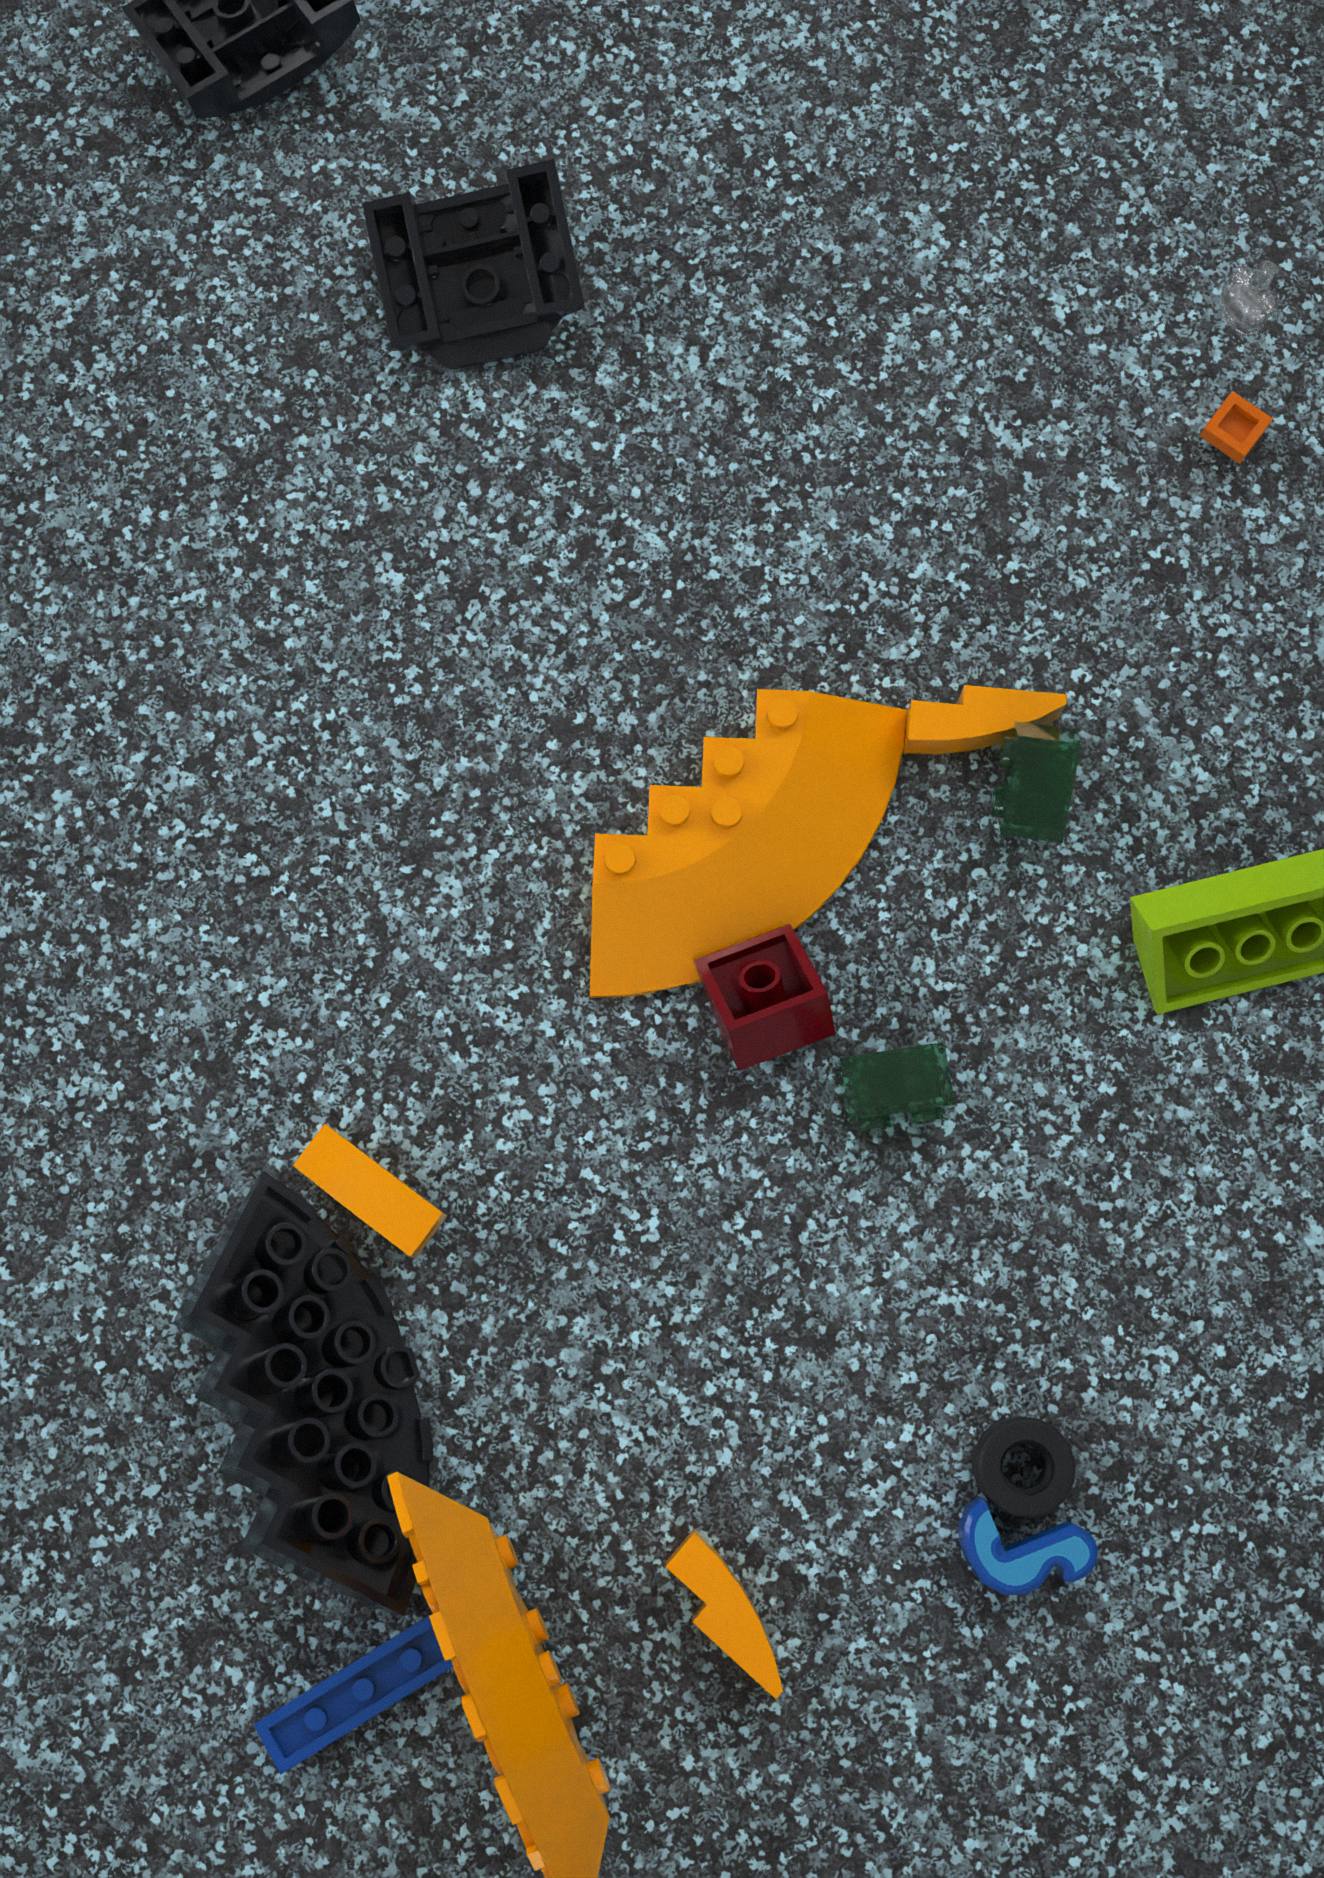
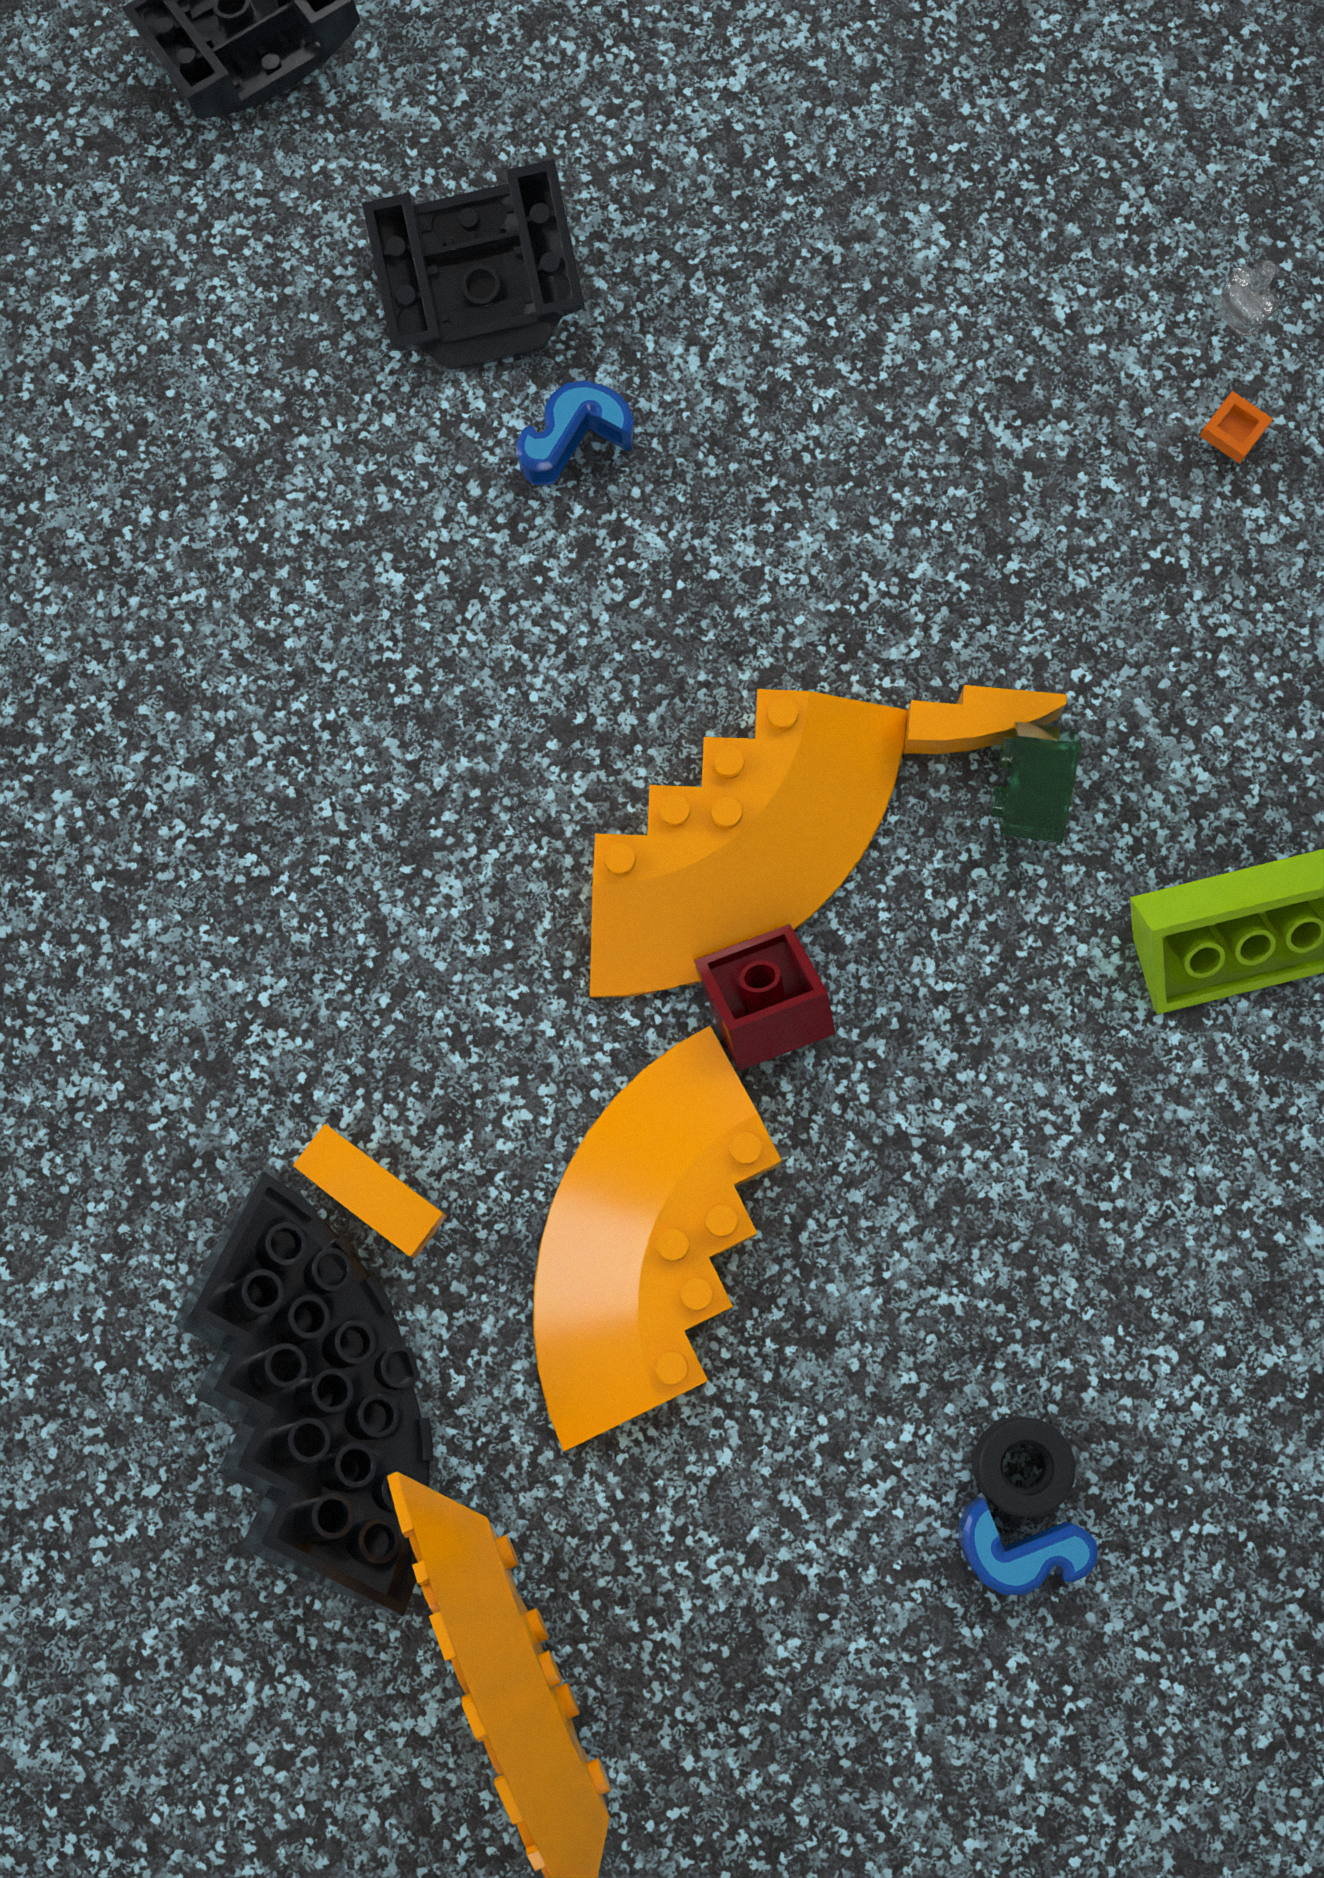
(352, 1695): blue plate -> none
(567, 419): none -> blue animal
(635, 1239): none -> light orange brick
(726, 1610): light orange slope -> none
(895, 1086): clear green brick -> none

